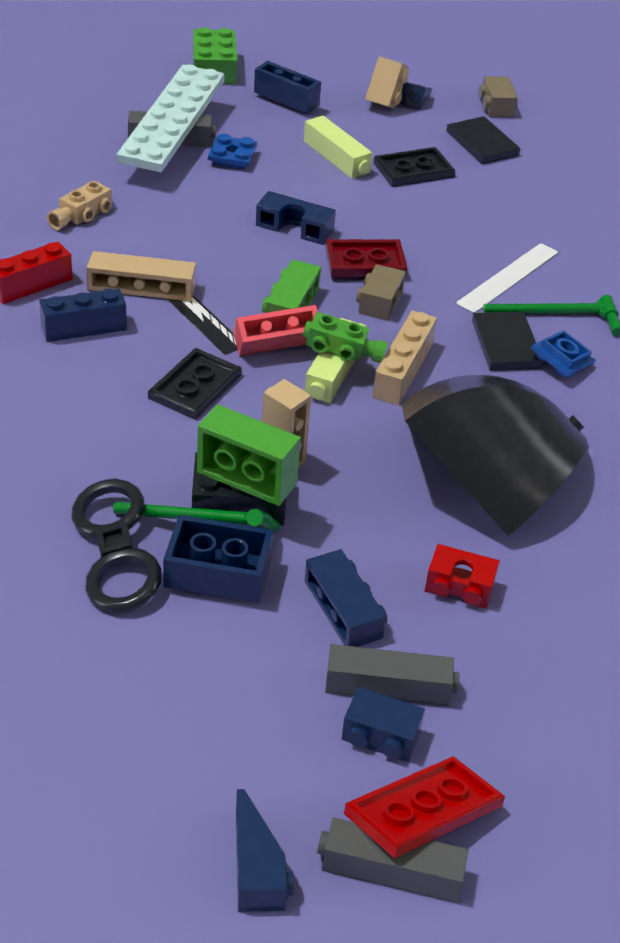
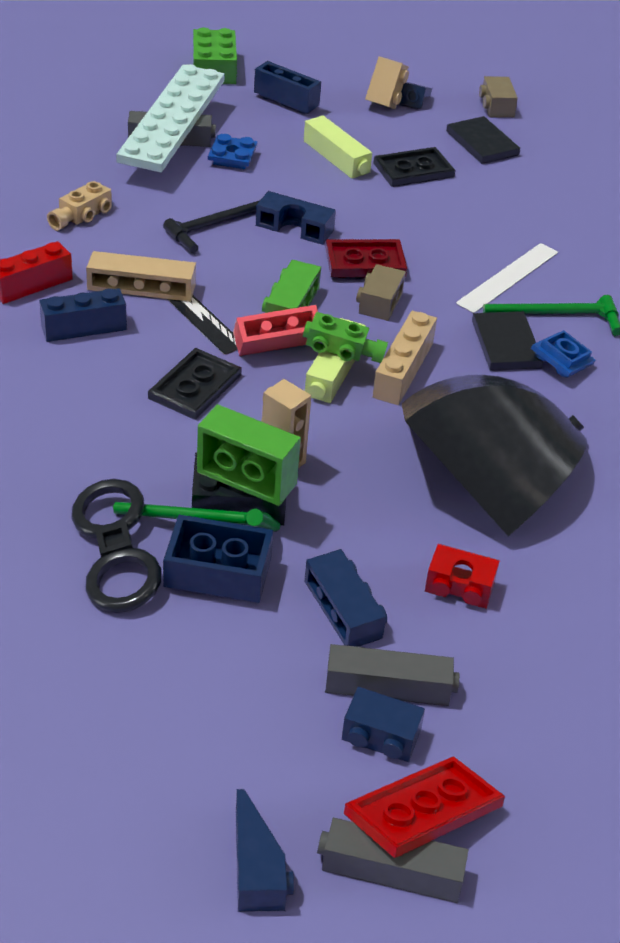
(179, 230): none -> black bar

